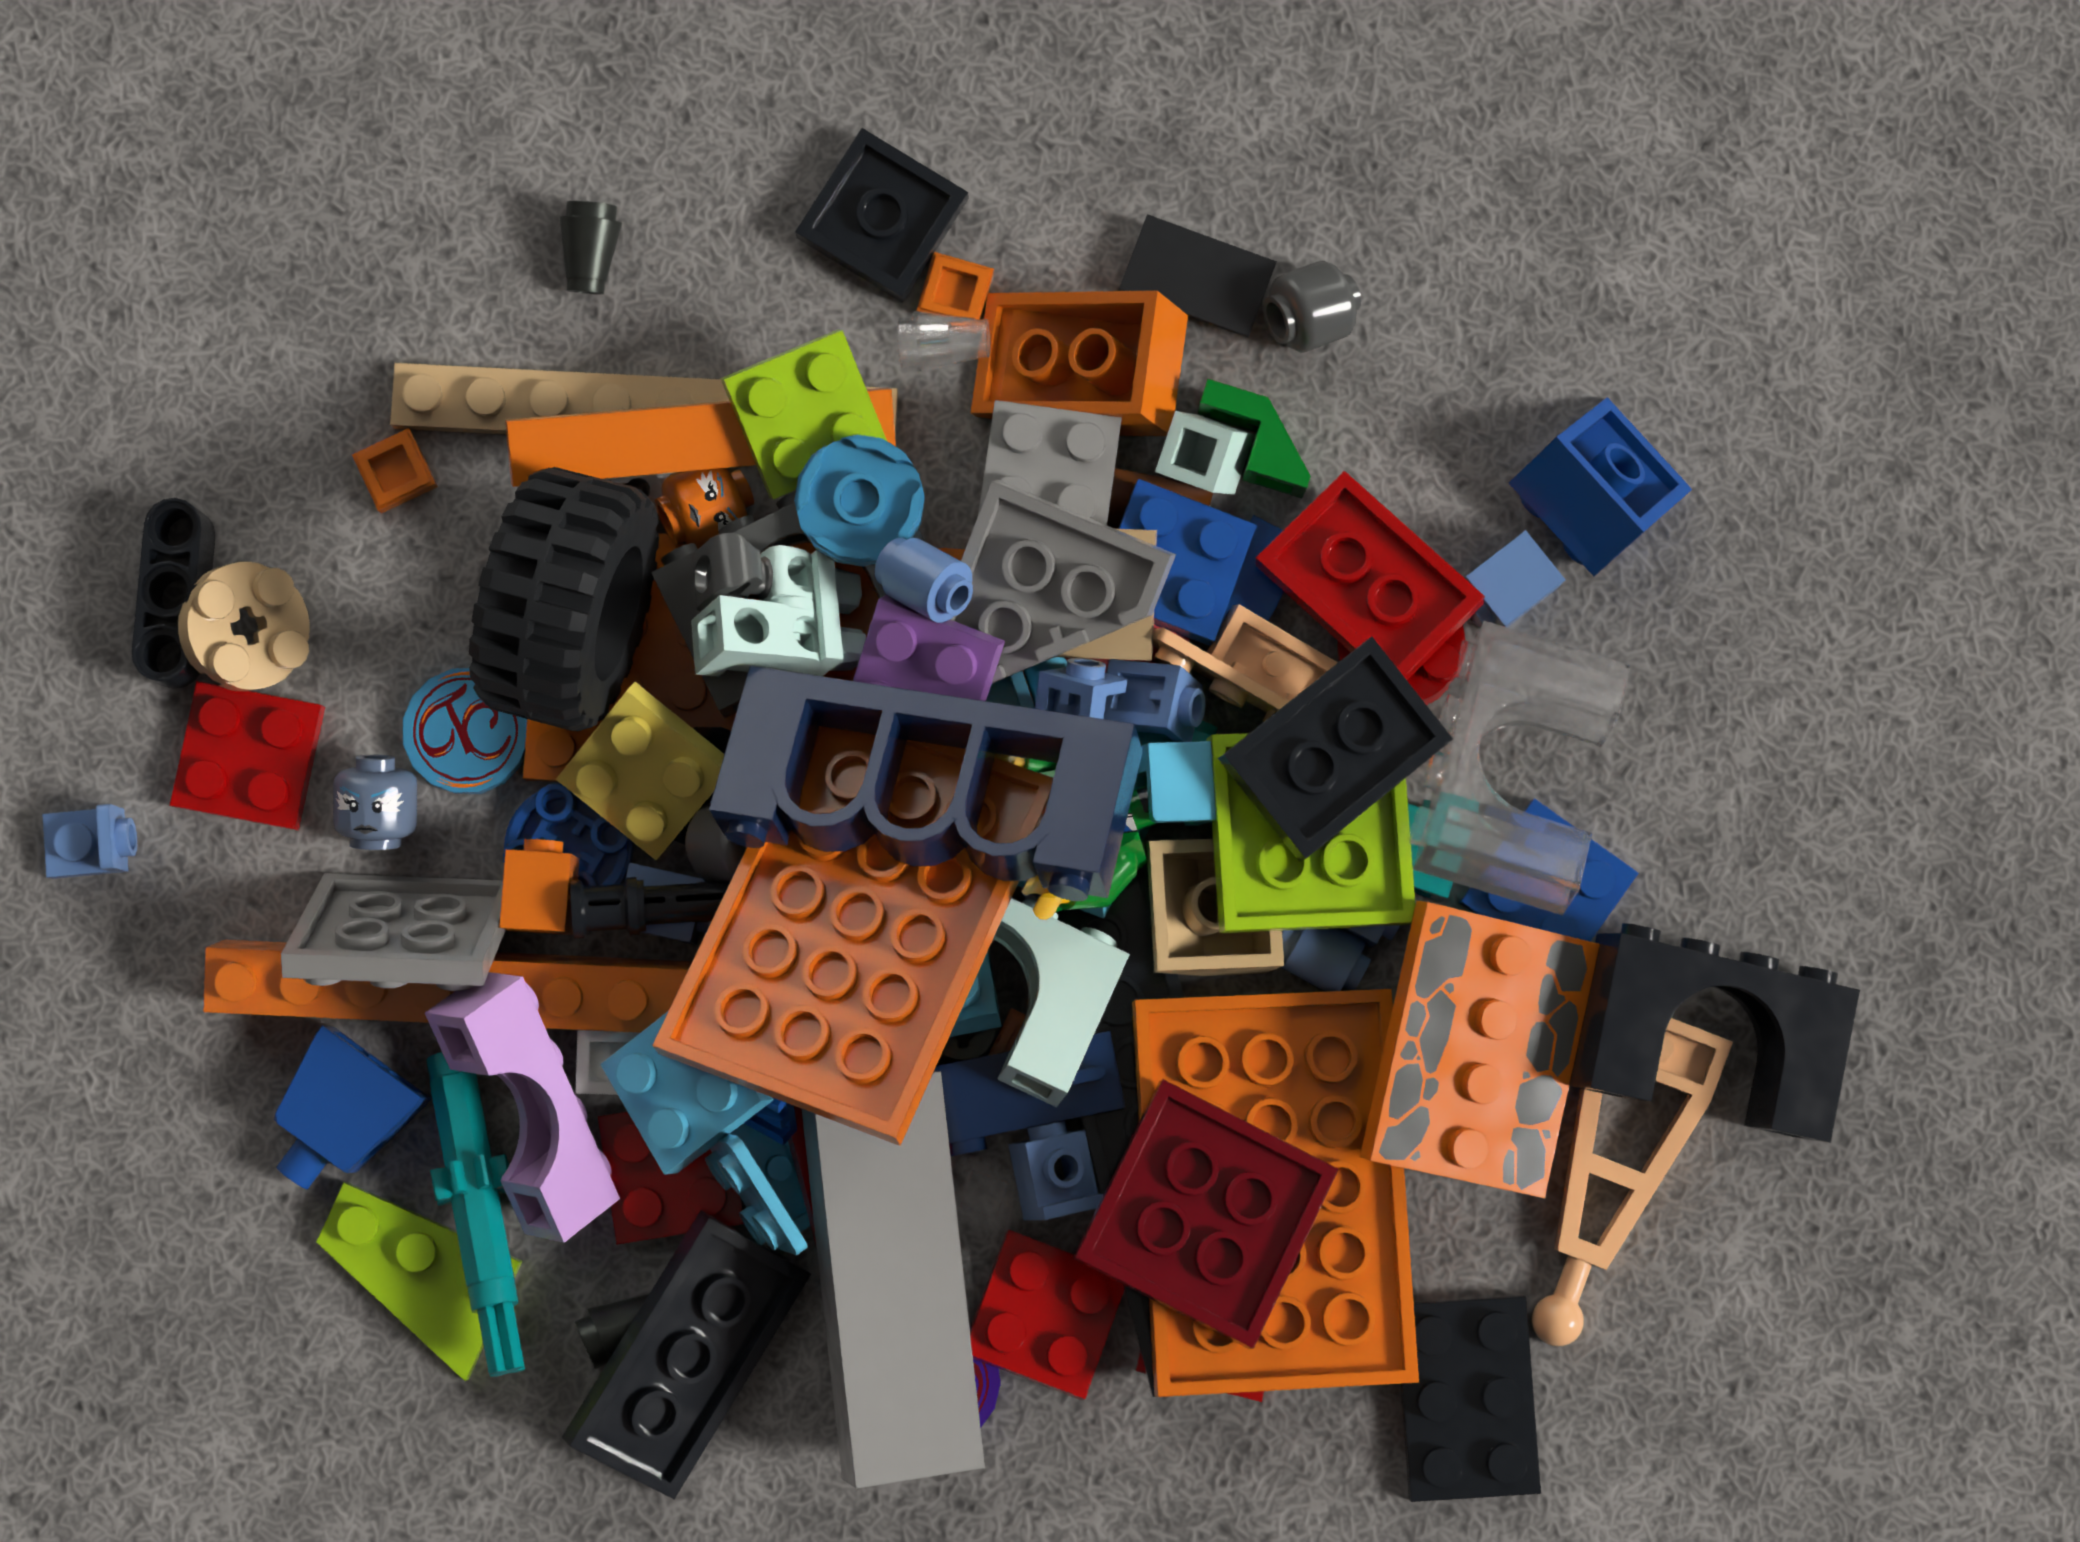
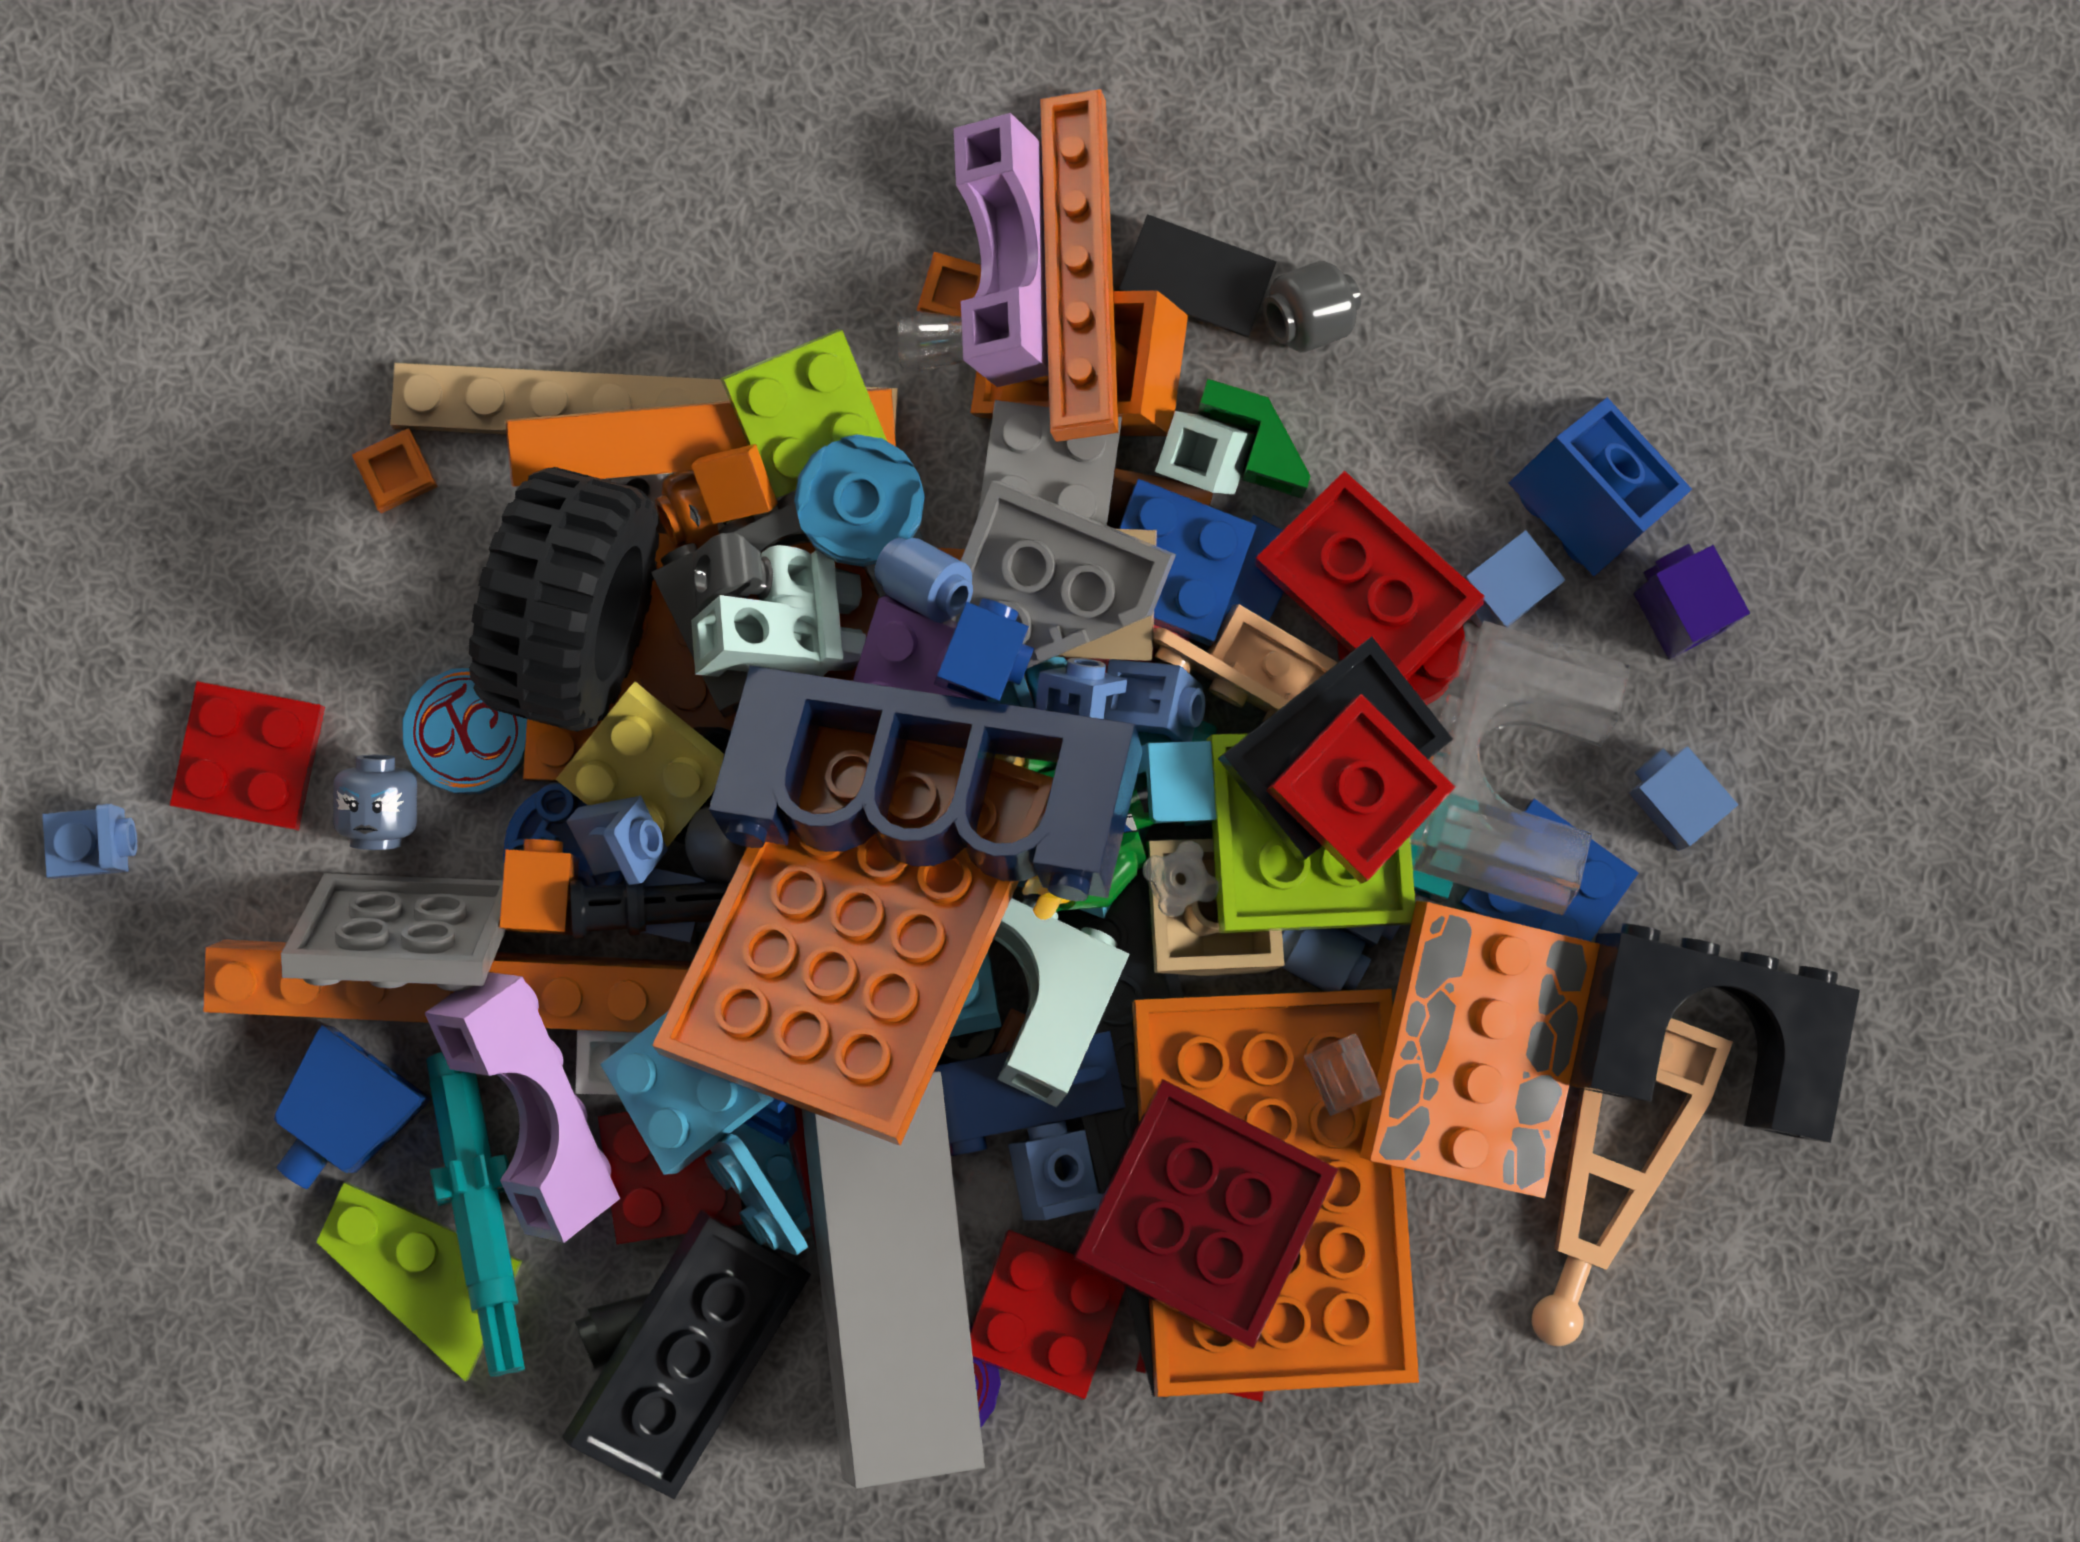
(158, 568): black beam -> none
(280, 617): tan plate -> none
(588, 244): pearl dark grey cone -> none
(619, 838): none -> medium blue bracket
(734, 484): none -> orange tile
(882, 215): black plate -> none
(985, 652): none -> blue brick
(1003, 187): none -> lavender arch
(1078, 266): none -> orange tile
(1162, 873): none -> clear plate
(1343, 1074): none -> clear tile
(1361, 788): none -> red plate
(1474, 1402): black plate -> none
(1681, 796): none -> medium blue brick
(1689, 599): none -> dark purple brick

